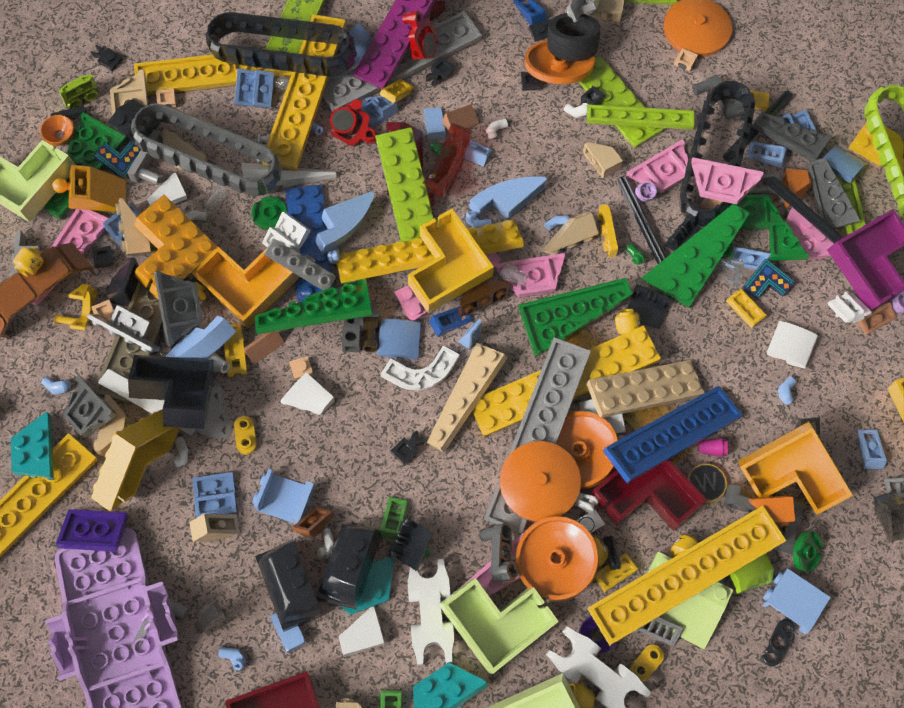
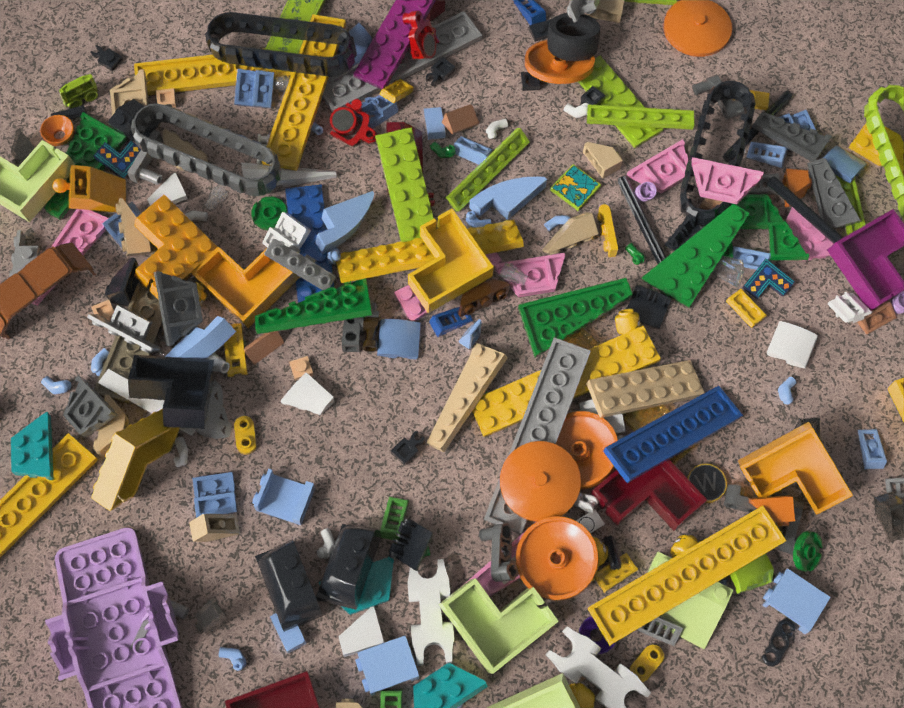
(21, 148): none -> clear smoke slope
(28, 261): yellow head -> none
(89, 297): yellow piece -> none
(92, 530): dark purple plate -> none
(97, 361): none -> light blue arm
(103, 257): black plate -> none
(312, 523): dark orange slope -> none
(387, 665): none -> light blue panel
(421, 378): white plate -> none
(449, 161): clear red windscreen -> none
(487, 169): none -> lime plate
(575, 187): none -> tile
(685, 59): light nougat plate -> none
(714, 447): dark pink cone -> none

